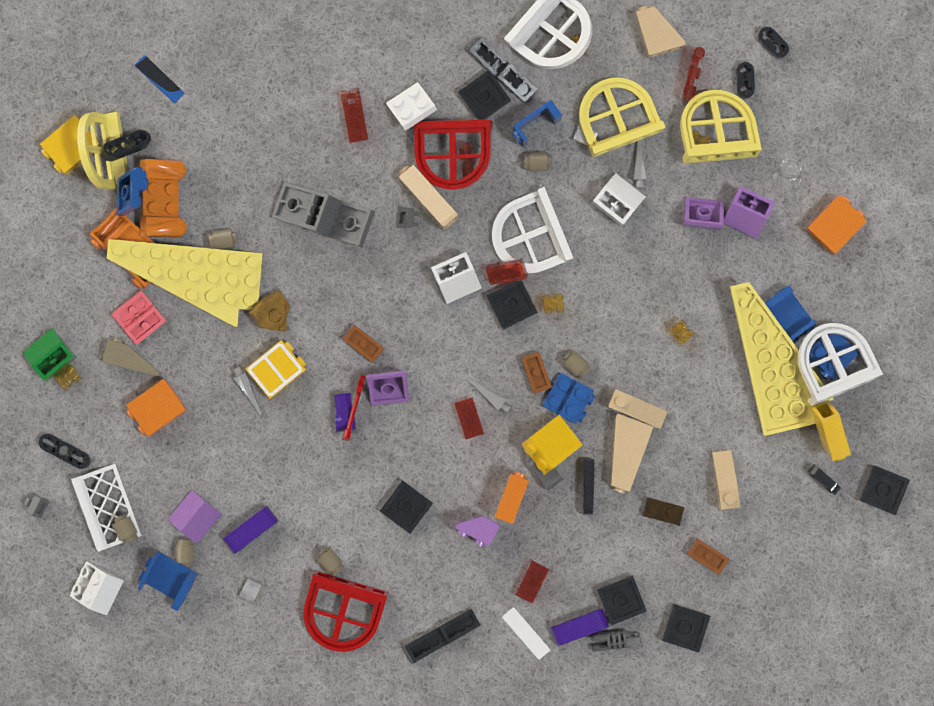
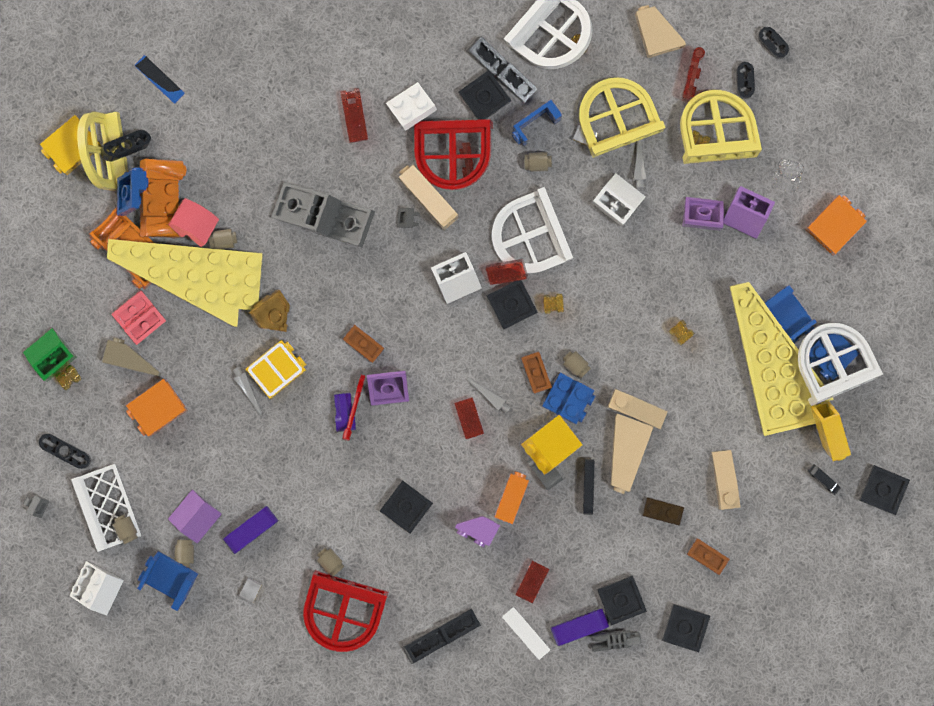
(193, 221): none -> coral slope

